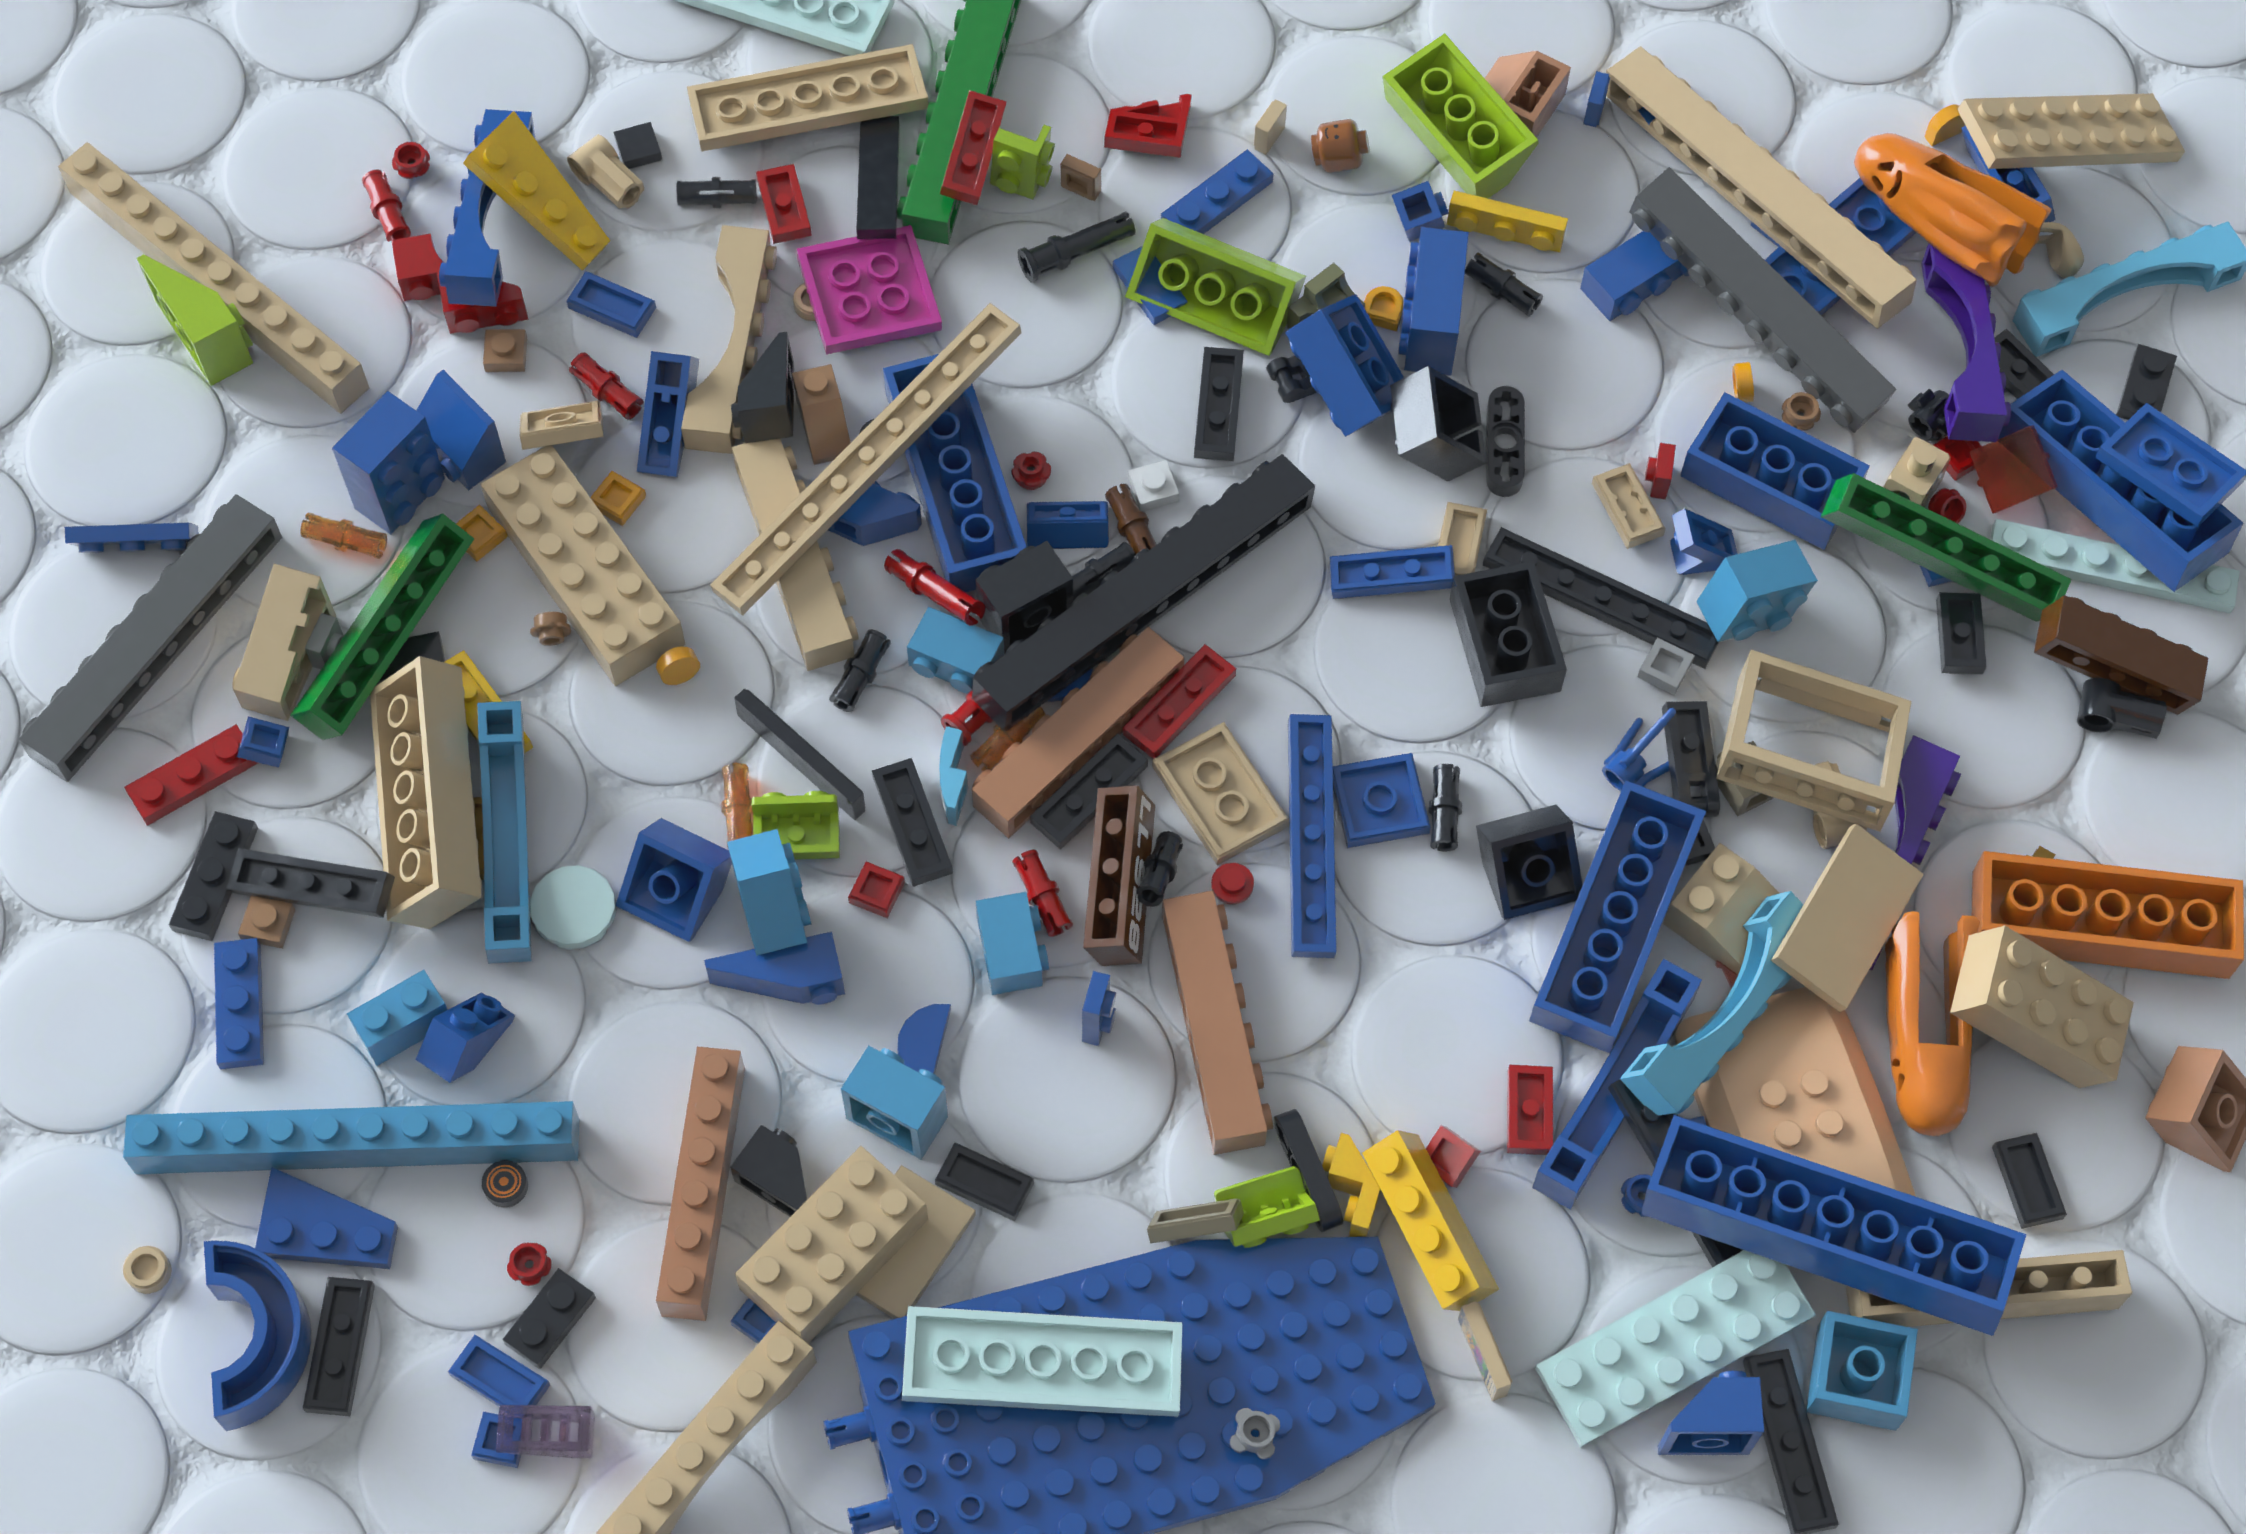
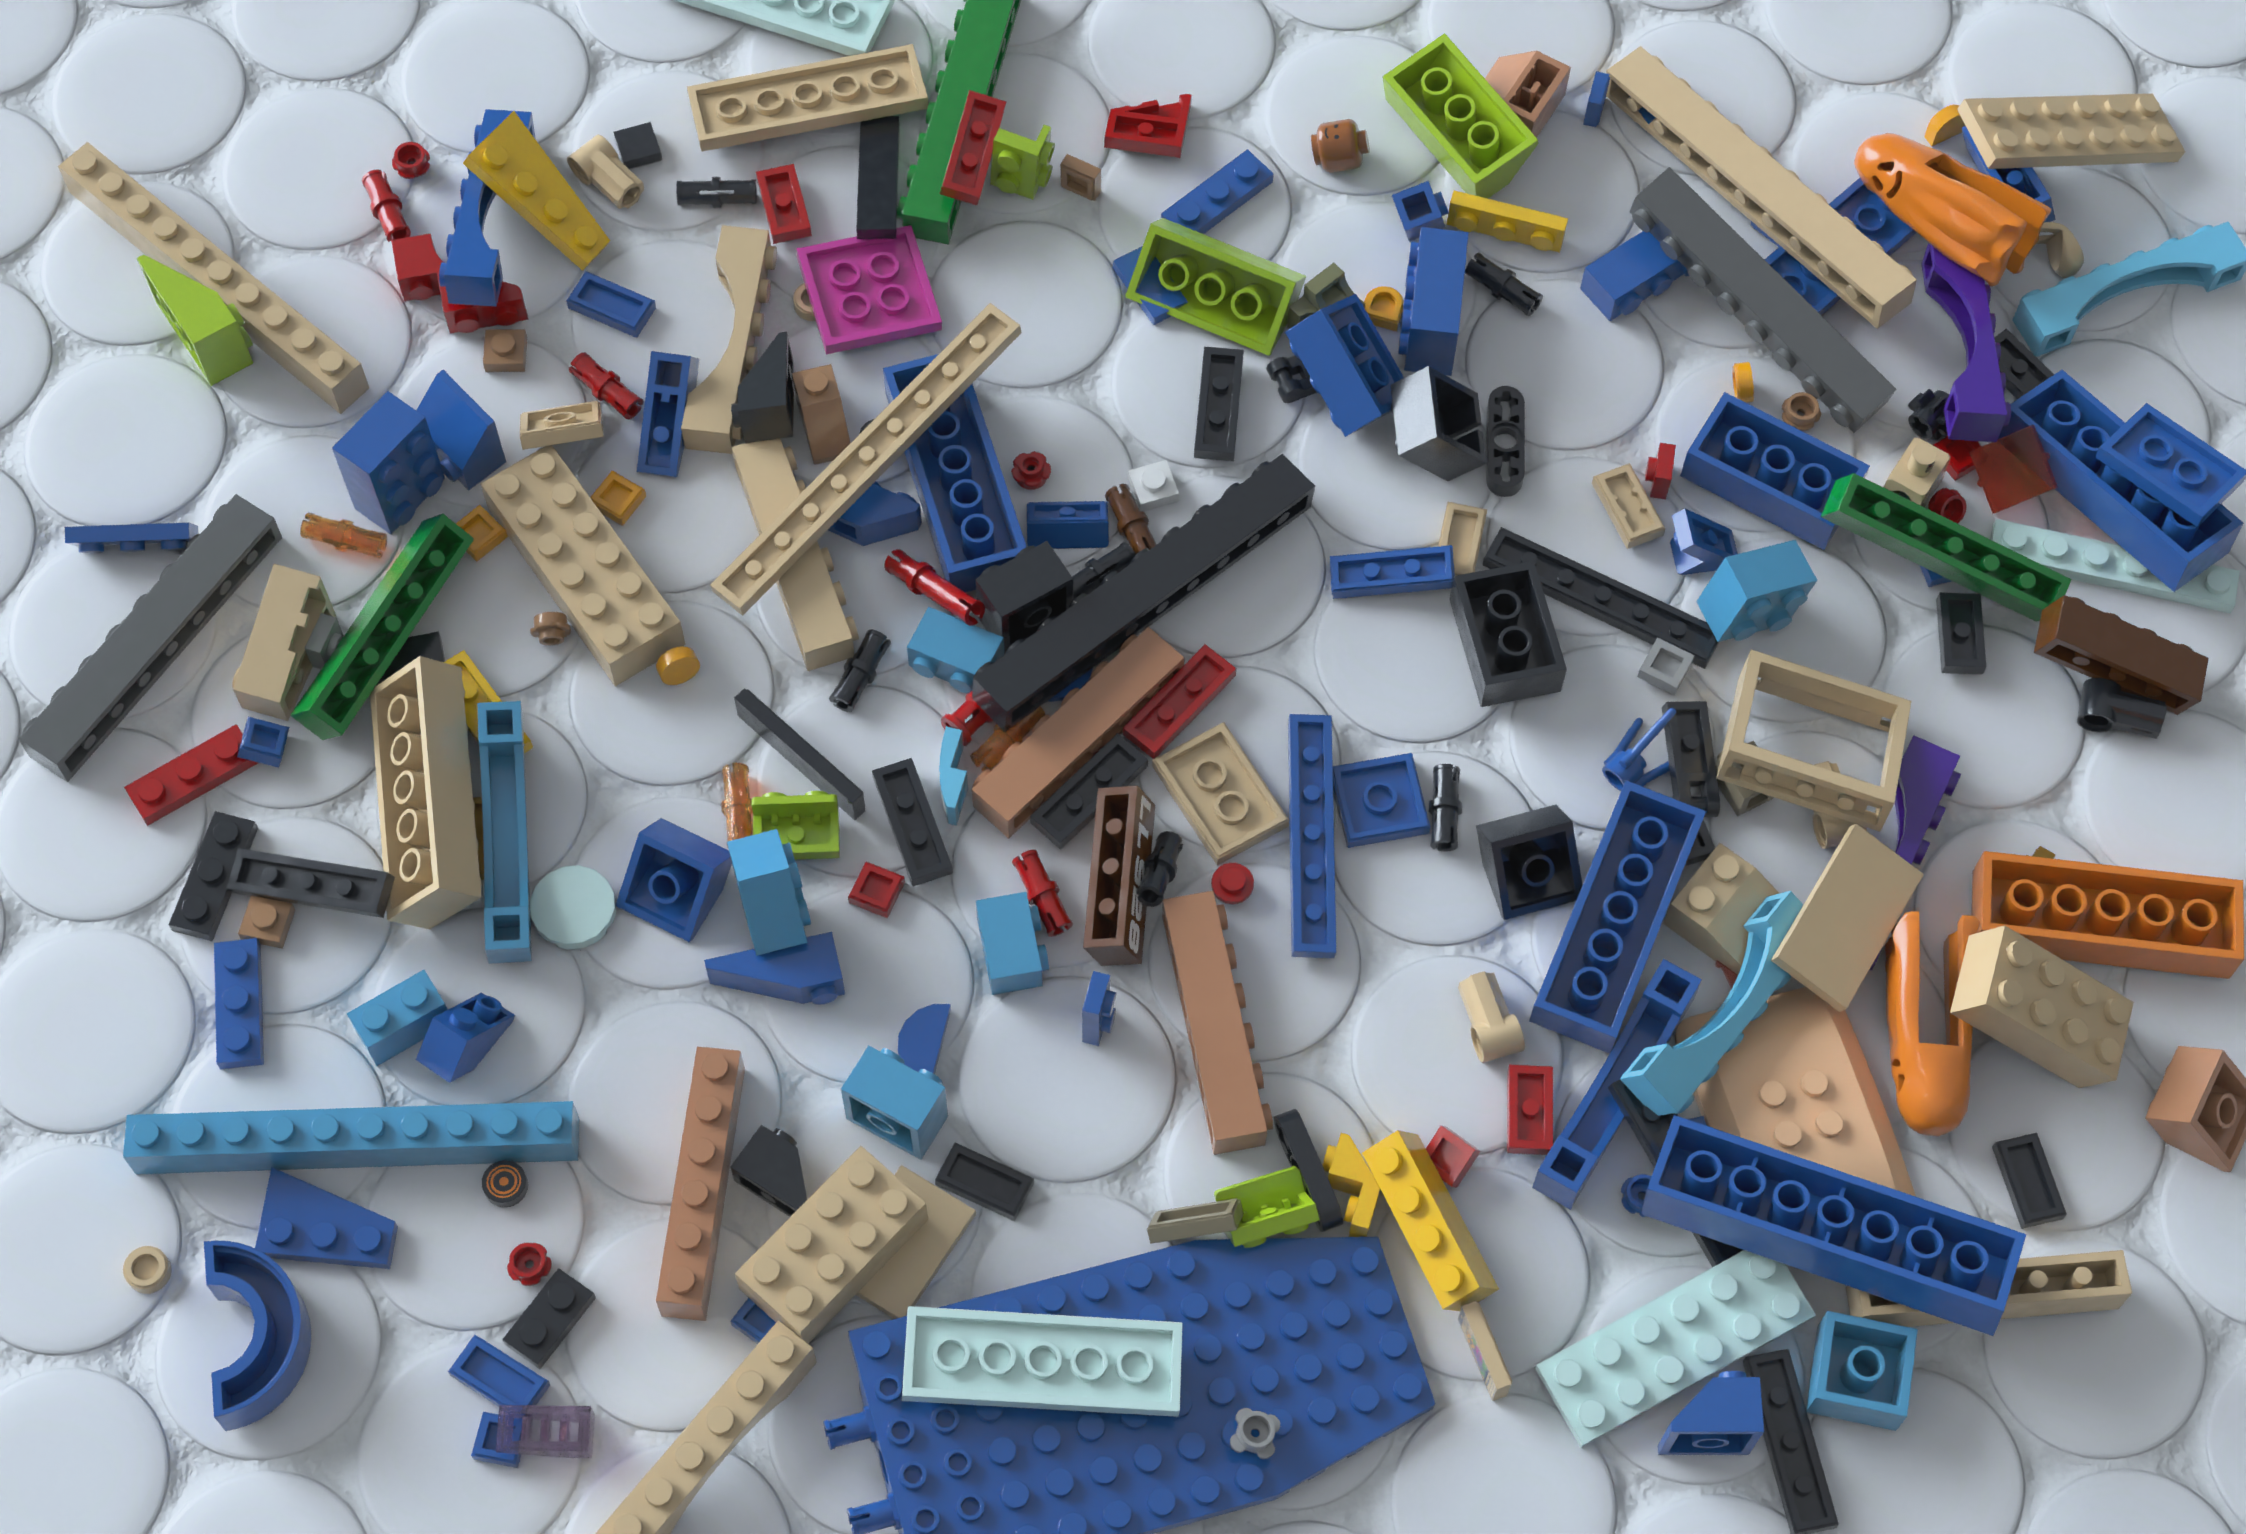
(338, 1346): black tile -> none
(1060, 251): black pin -> none
(1270, 126): tan tile -> none
(1492, 1029): none -> tan piece
(2146, 380): black plate -> none

